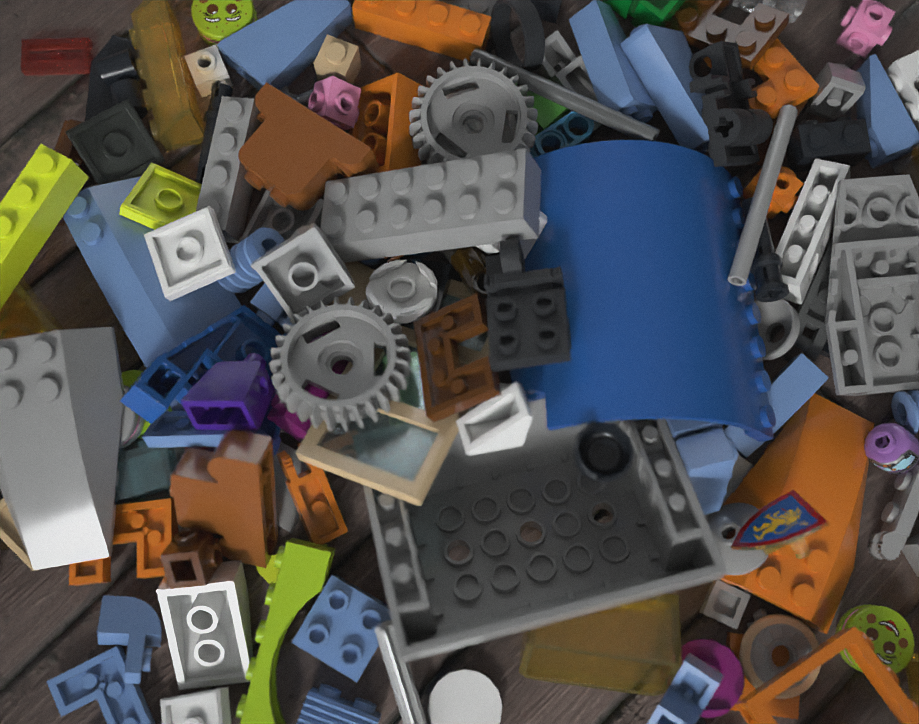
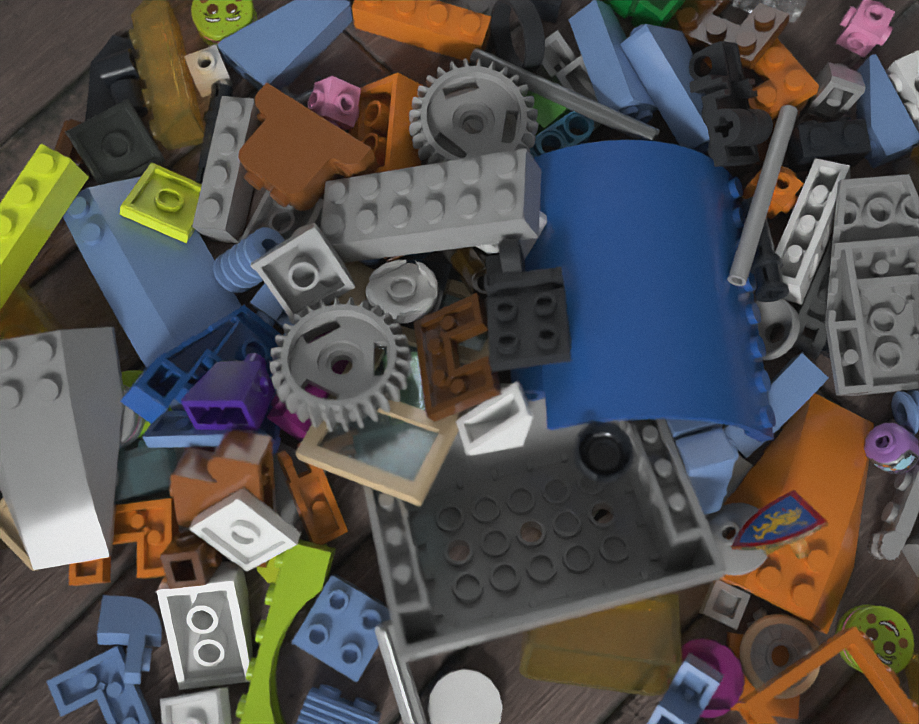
(54, 61): clear red tile -> none
(189, 253): white tile -> none
(245, 530): none -> white tile
(338, 60): tan brick -> none

